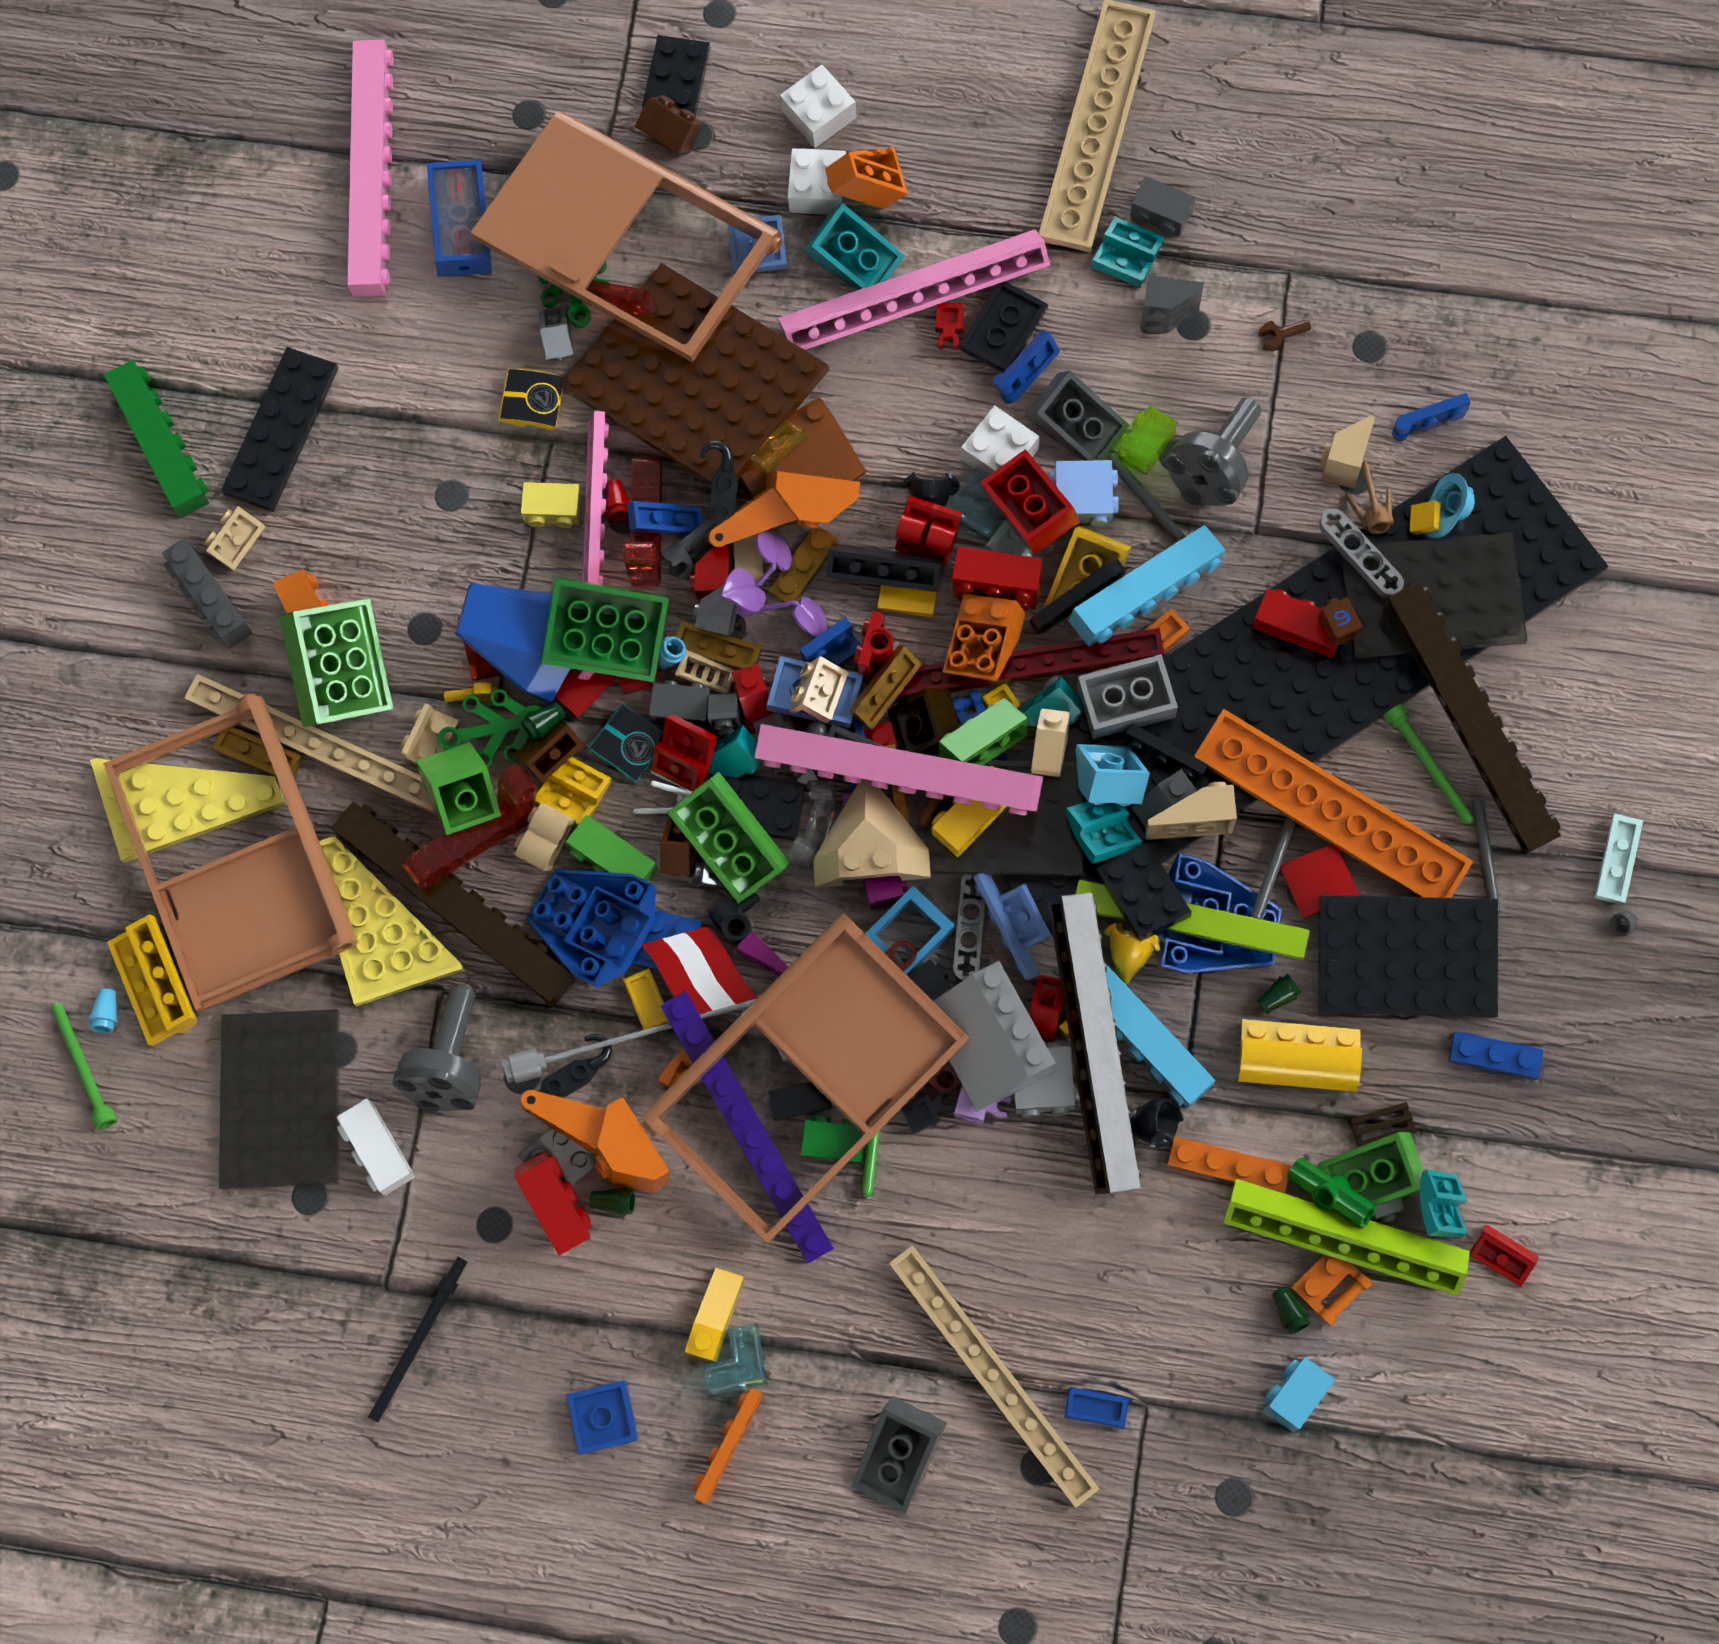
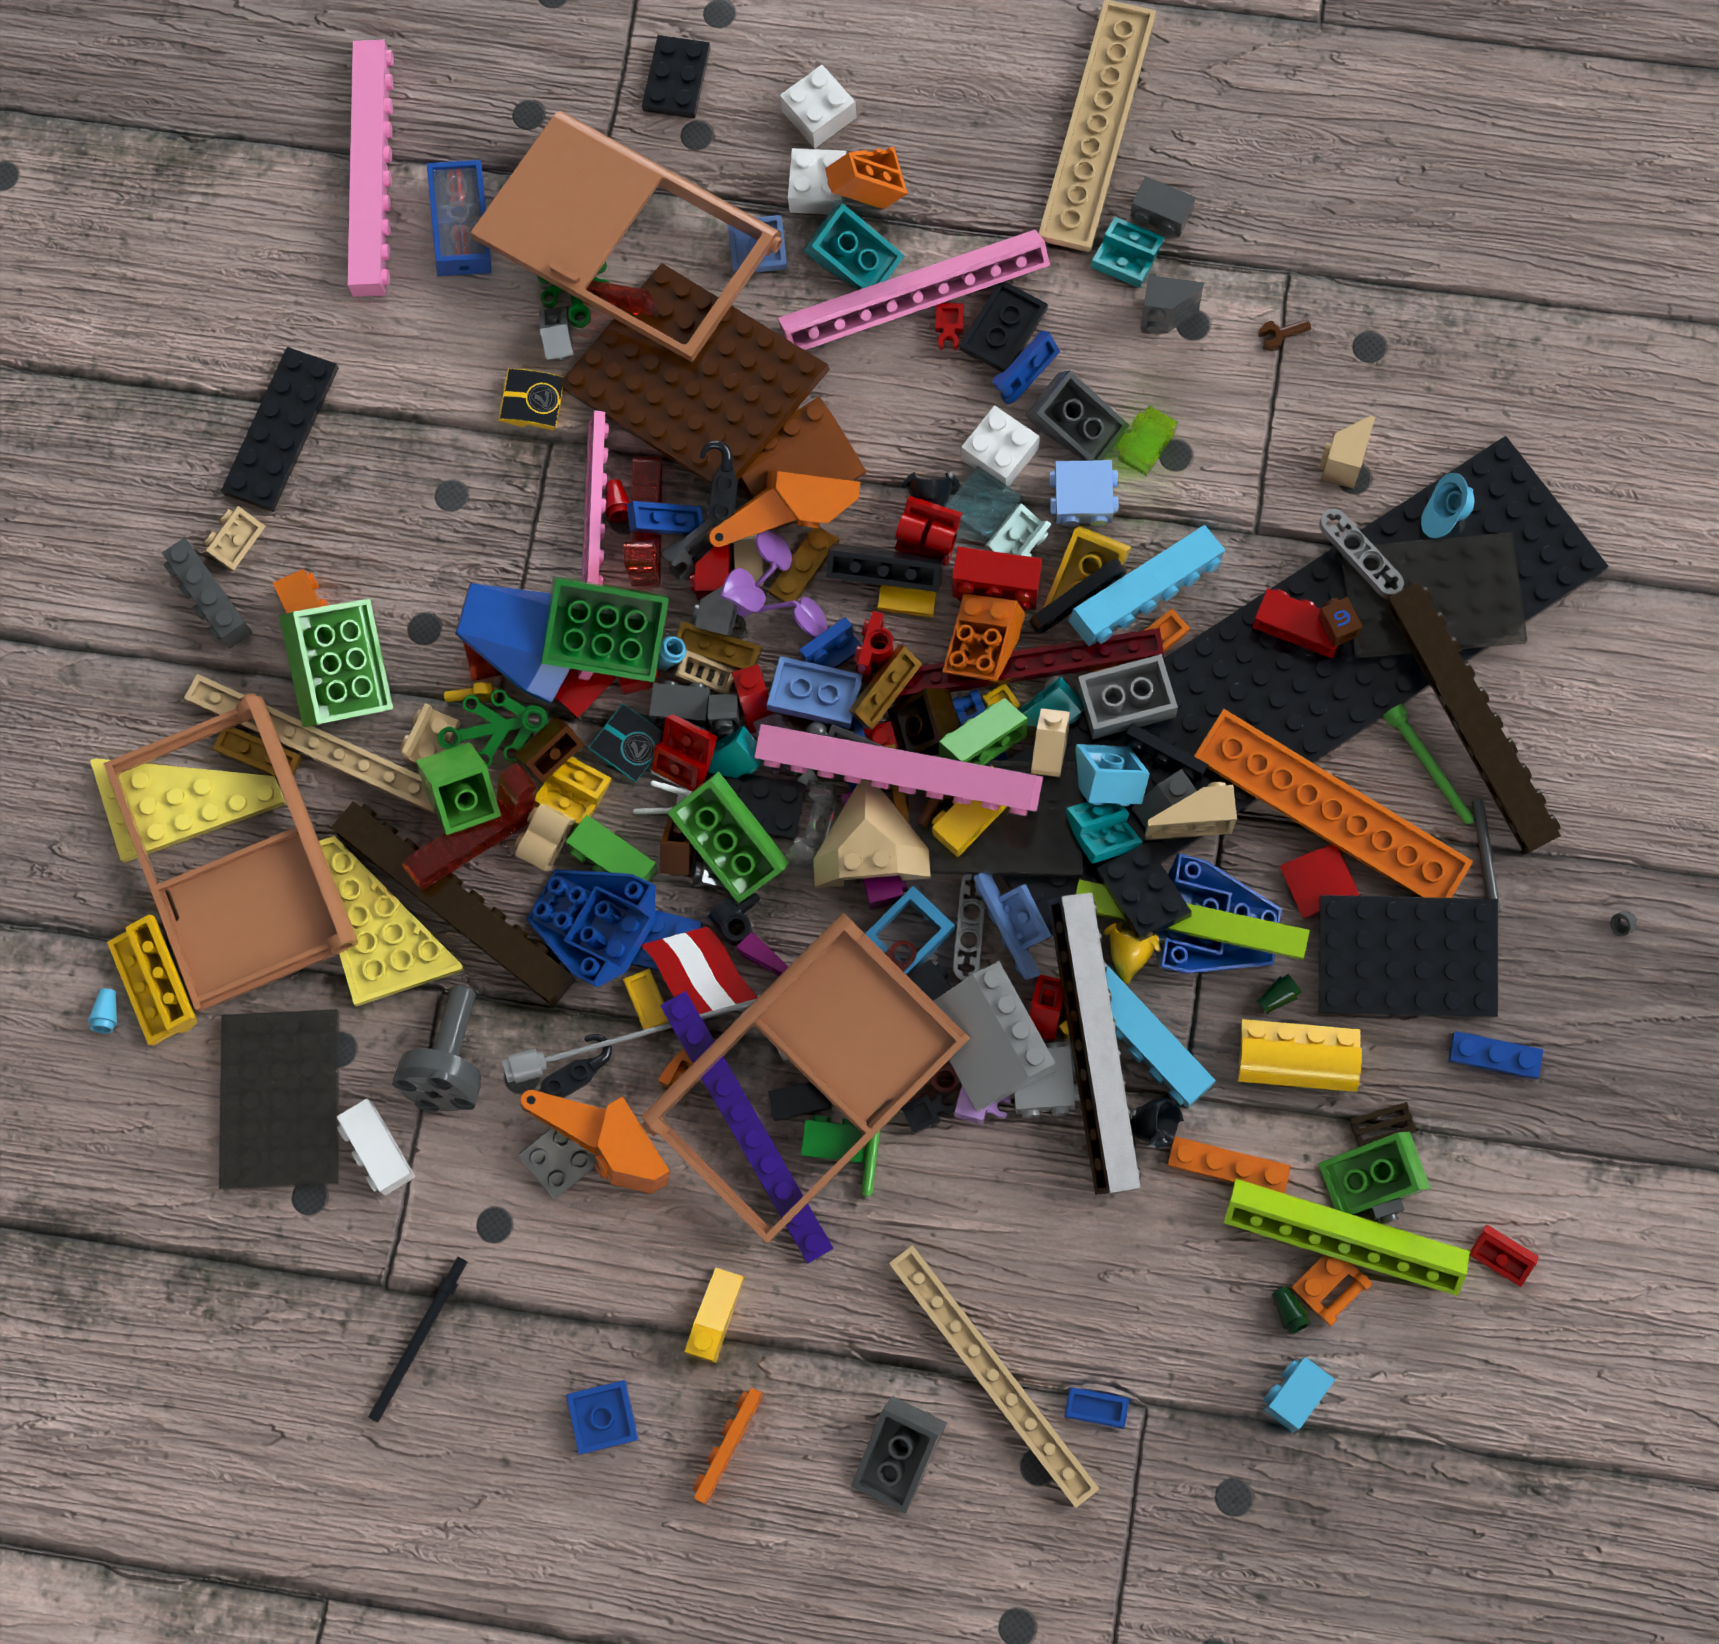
(102, 1115): bright green piece -> none
(156, 438): green brick -> none
(542, 721): dark green cone -> none
(551, 504): light yellow brick -> none
(553, 1202): red brick -> none
(615, 1201): dark green cone -> none
(668, 124): reddish brown brick -> none
(745, 1368): clear light blue brick -> none
(778, 446): clear yellow plate -> none
(819, 689): tan bracket -> none
(1029, 502): red brick -> none
(1146, 498): dark grey bar -> none
(1209, 465): dark grey piece -> none
(1273, 868): dark grey bar -> none
(1331, 1192): green piece -> none
(1377, 519): medium nougat plant -> none
(1425, 517): yellow tile -> none
(1431, 416): blue plate -> none
(1440, 1200): teal slope -> none
(1618, 859): light aqua plate -> none

